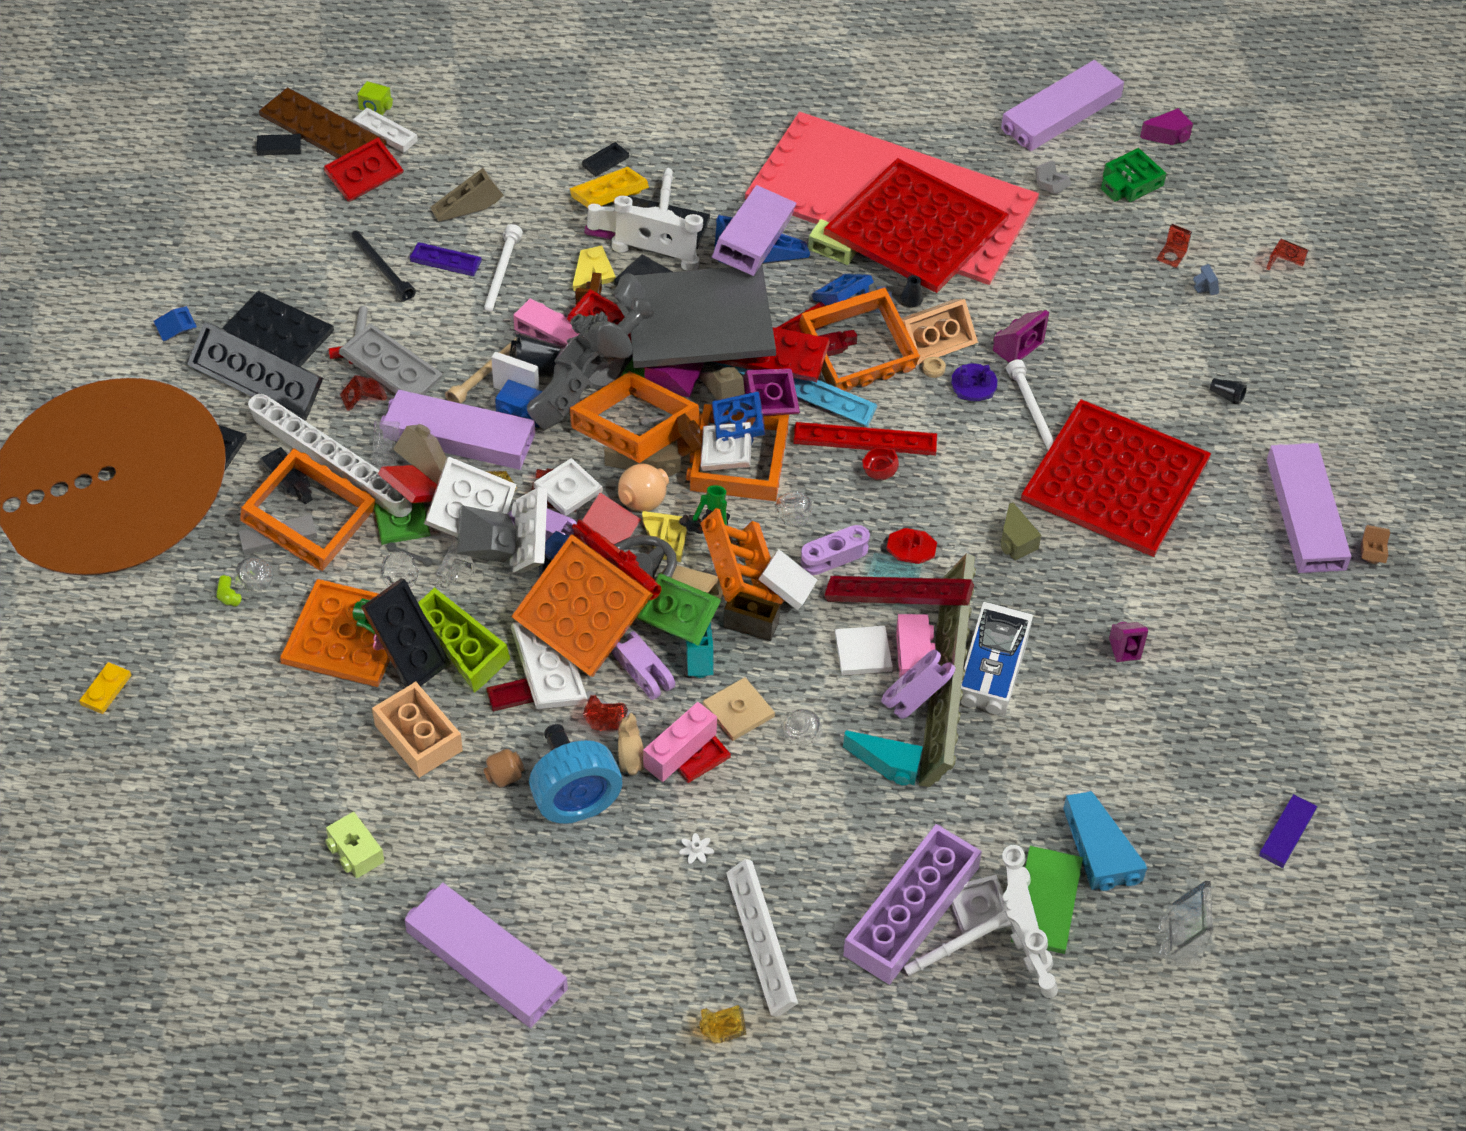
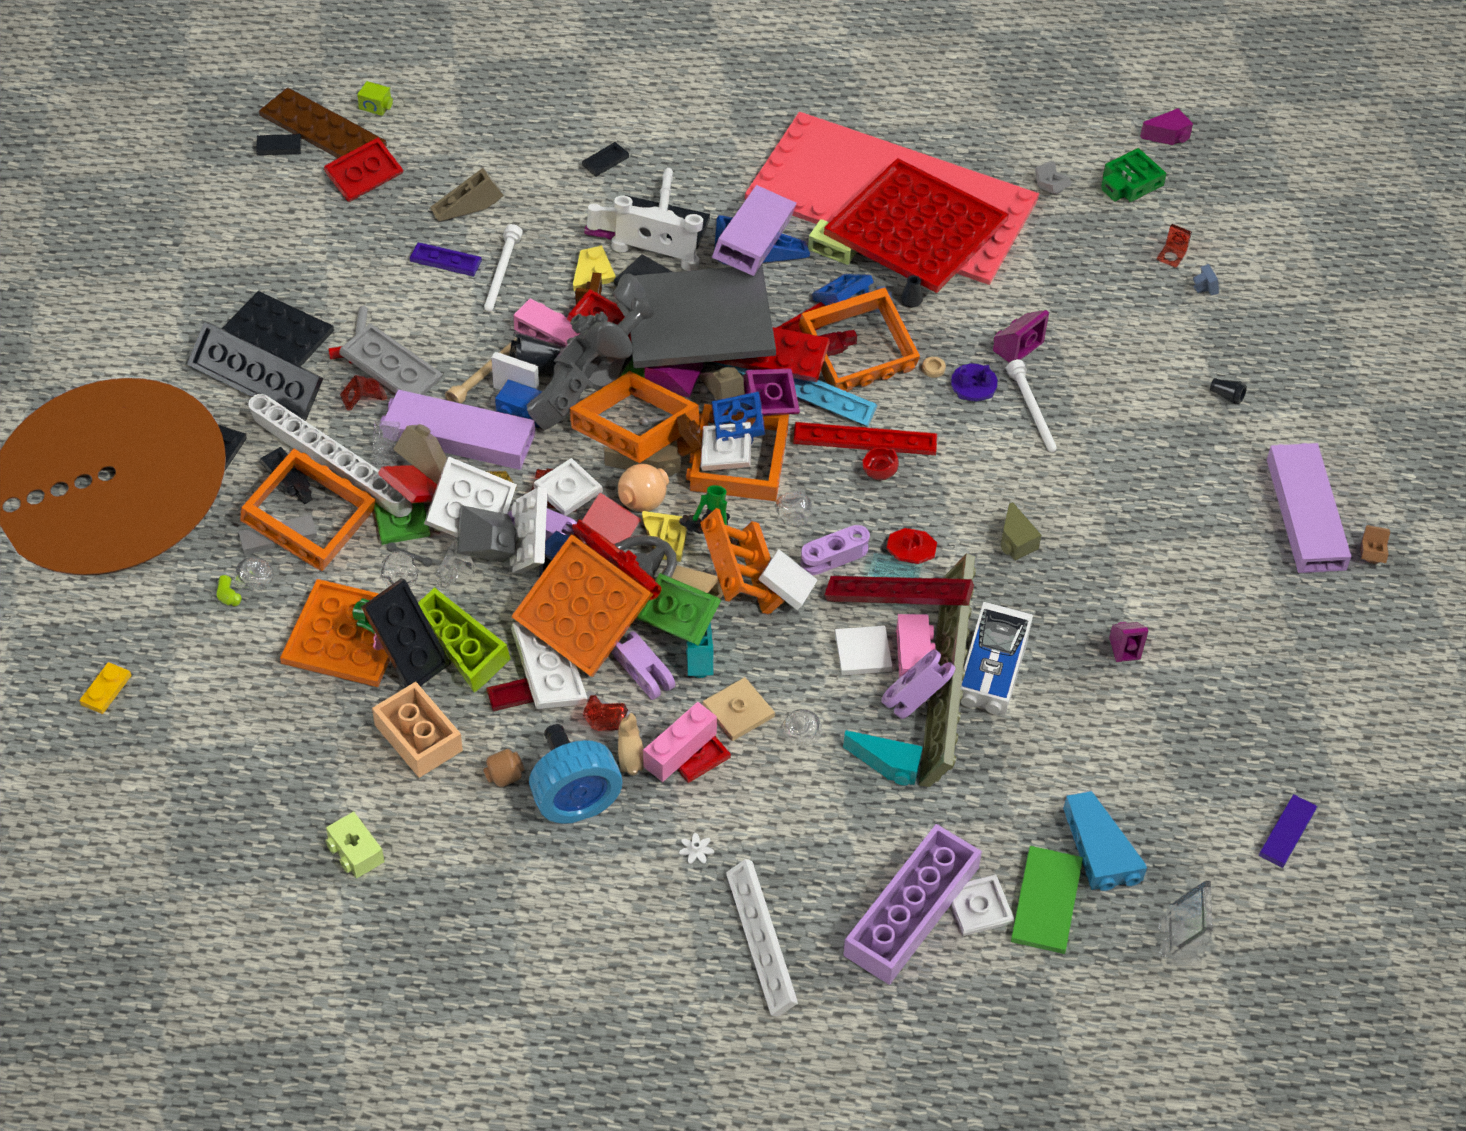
(174, 323): blue panel -> none
(392, 132): white plate -> none
(402, 288): black piece -> none
(486, 954): lavender brick -> none
(608, 187): yellow plate -> none
(723, 1024): clear yellow bracket -> none
(752, 616): dark brown brick -> none
(941, 329): light nougat slope -> none
(1018, 915): white piece -> none
(1062, 105): lavender brick -> none
(1116, 477): red plate -> none
(1289, 252): clear red bracket -> none

